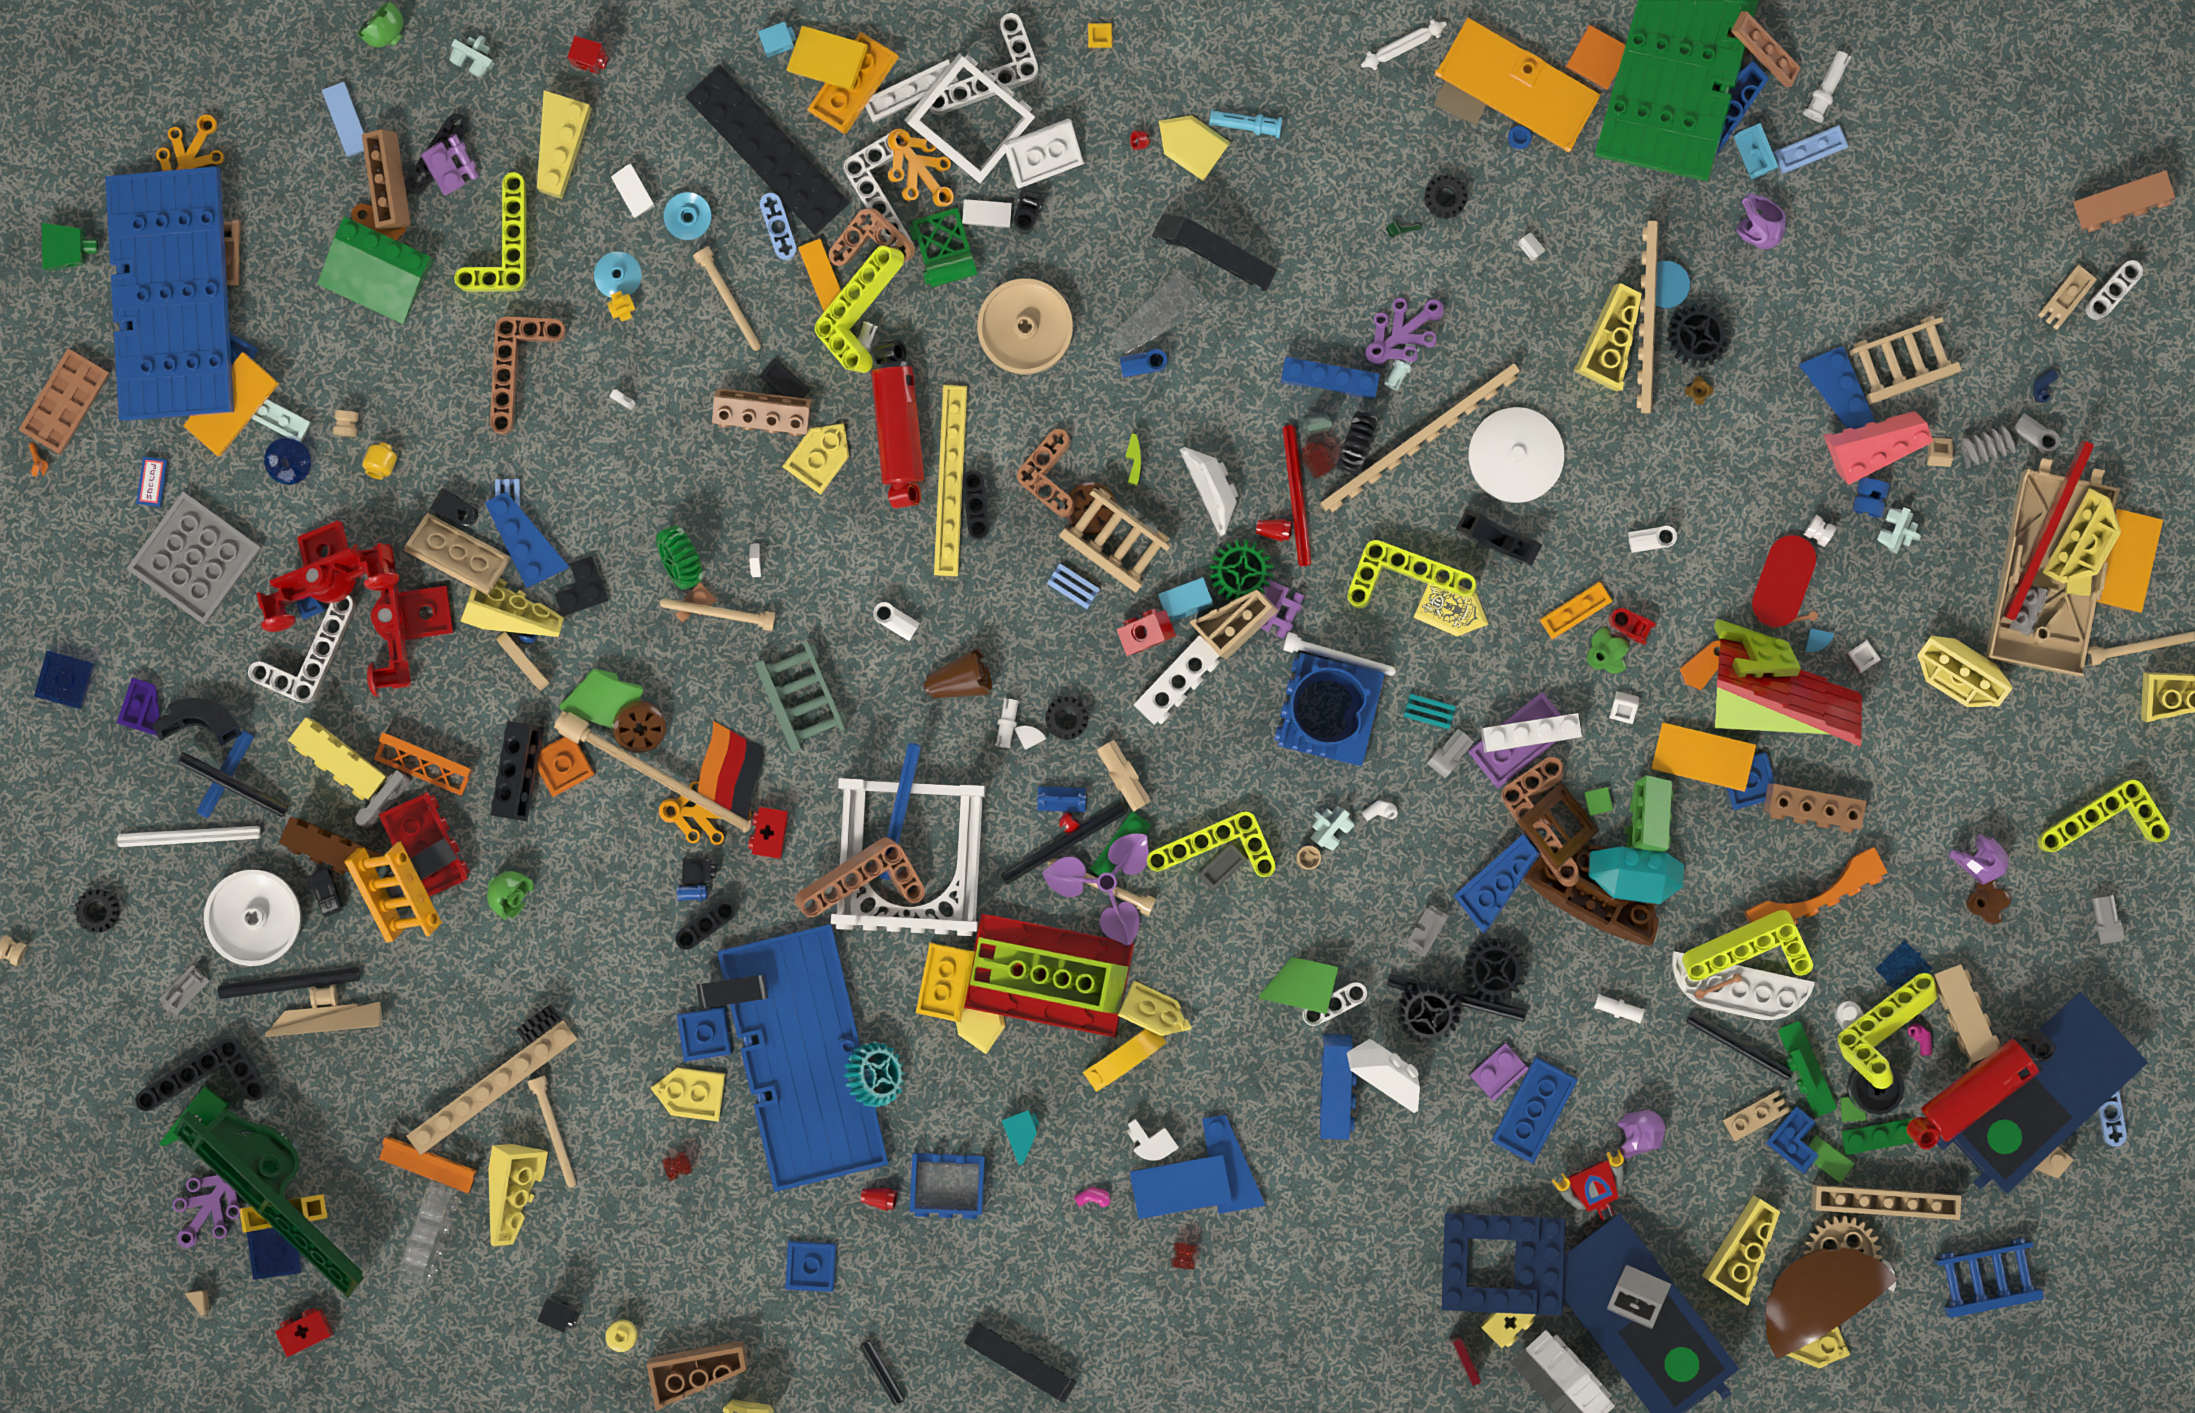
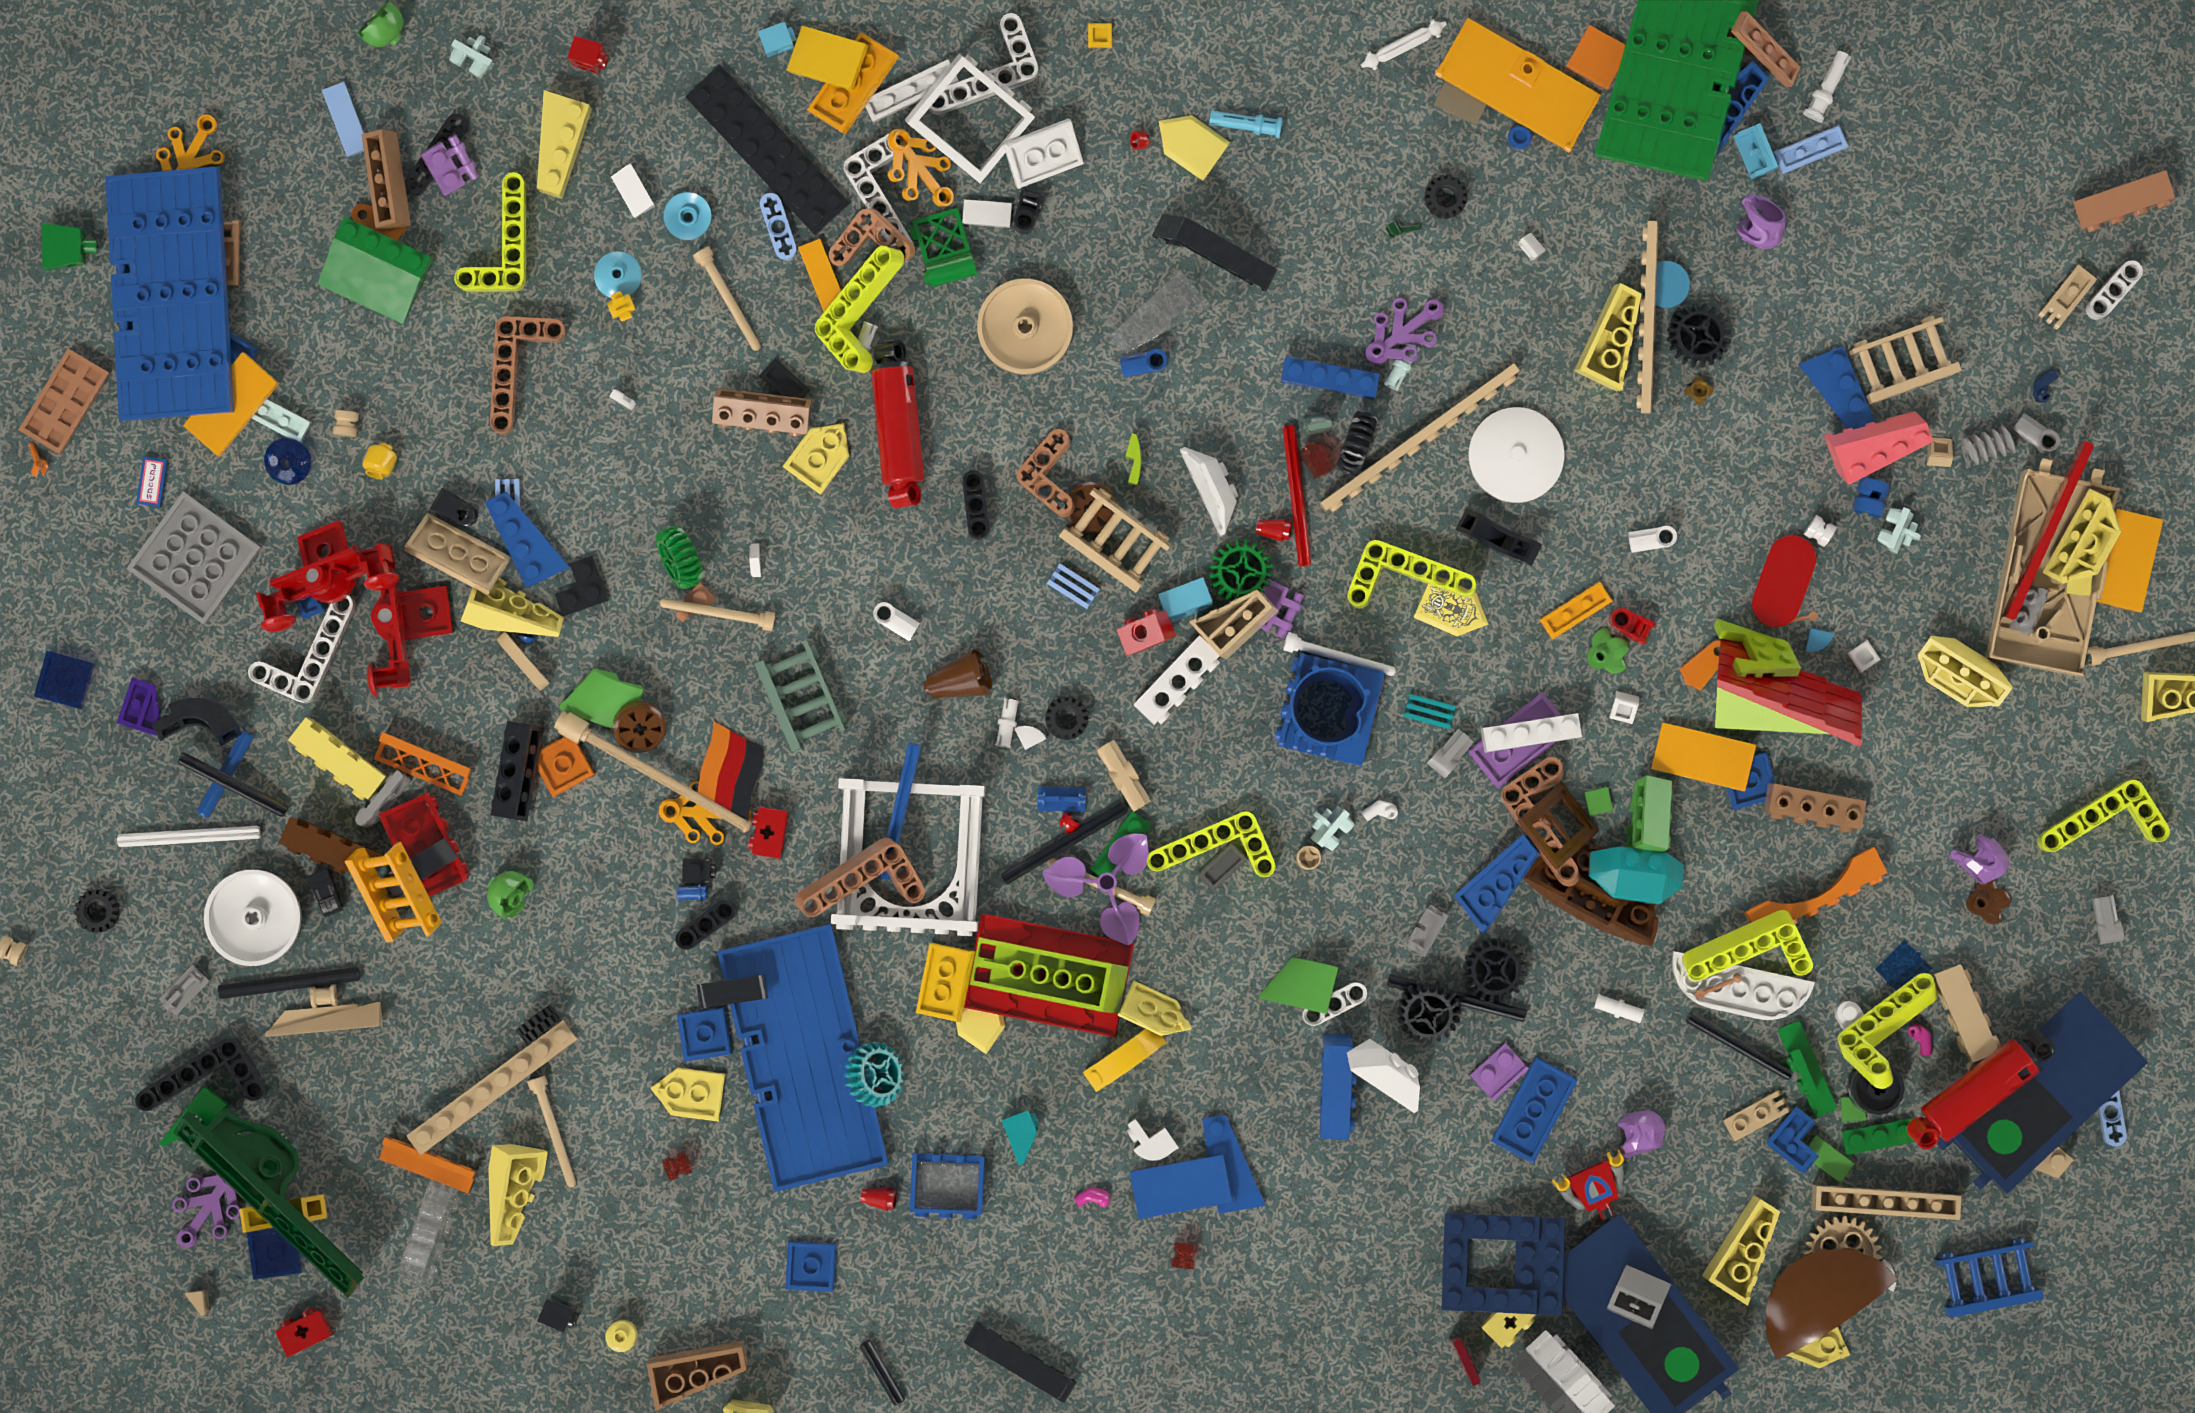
(950, 480): light yellow tile -> none

